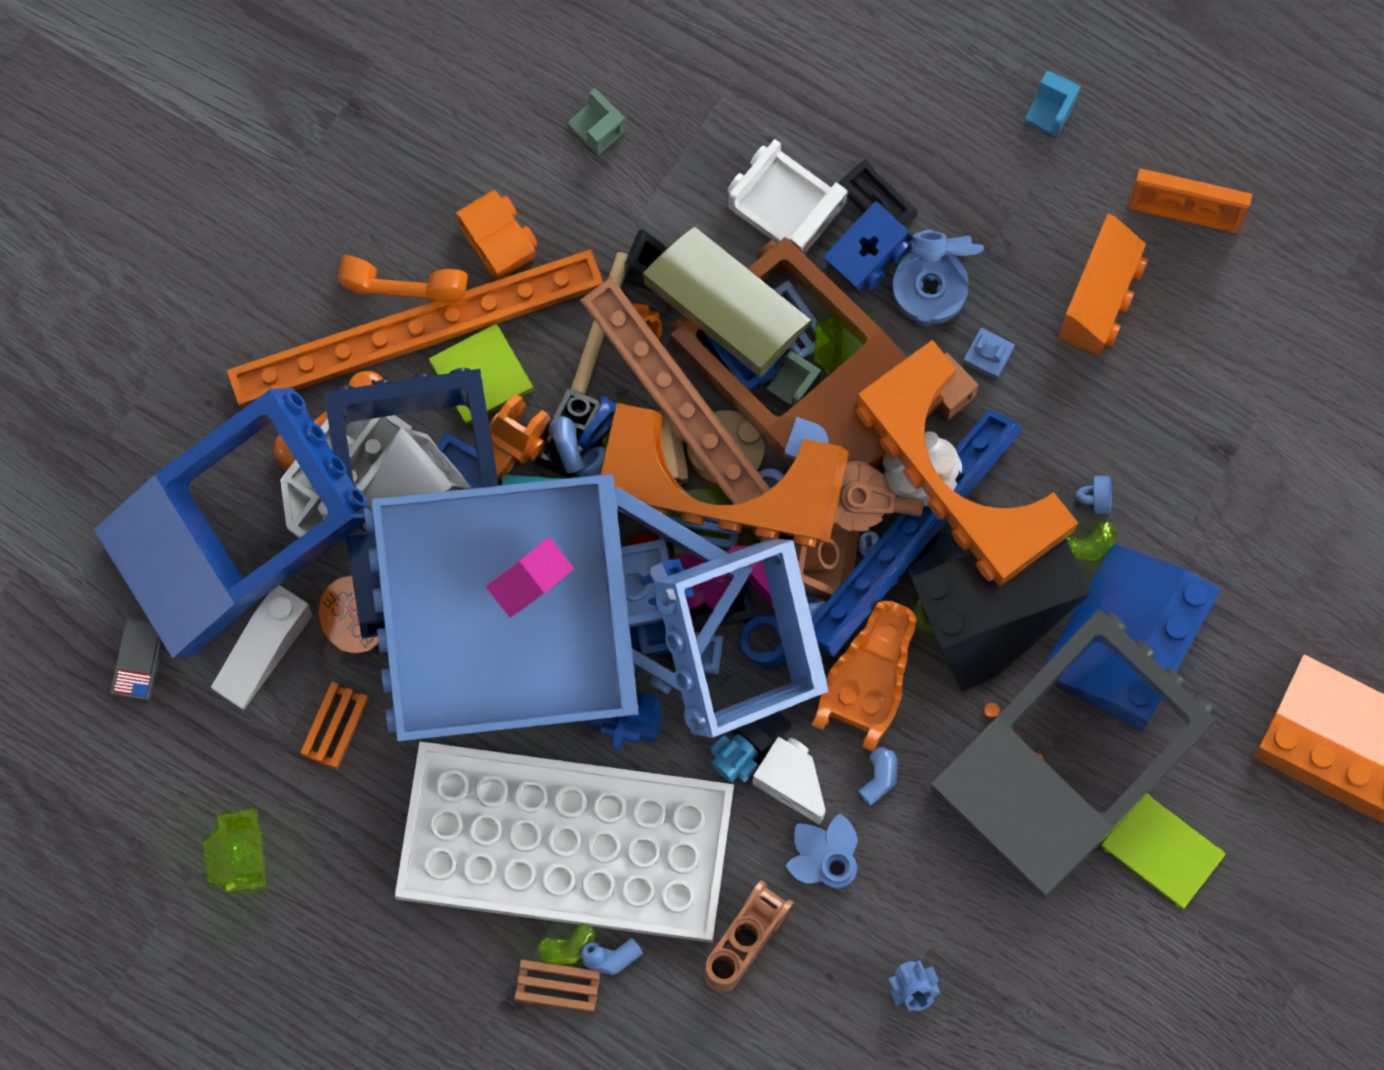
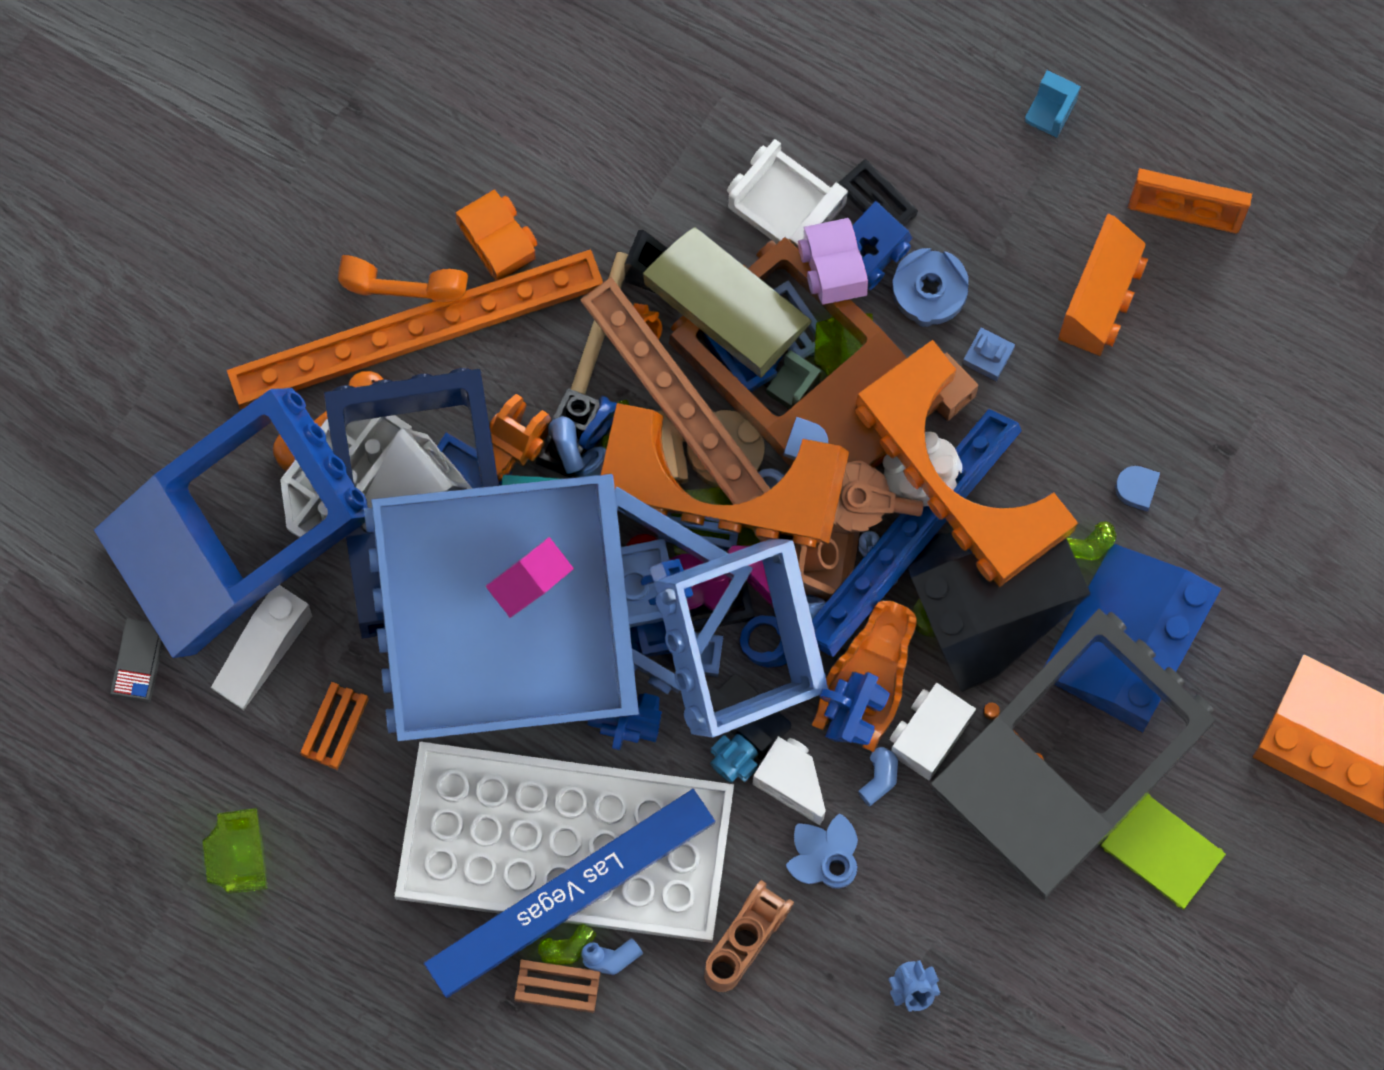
(340, 618): orange piece -> none
(499, 368): lime tile -> none
(569, 893): none -> blue tile
(598, 123): sand green panel -> none
(834, 261): none -> lavender brick
(848, 705): none -> blue hips
(932, 730): none -> white brick
(934, 245): medium blue plate -> none
(1098, 495): medium blue tile -> none
(1136, 486): none -> medium blue tile

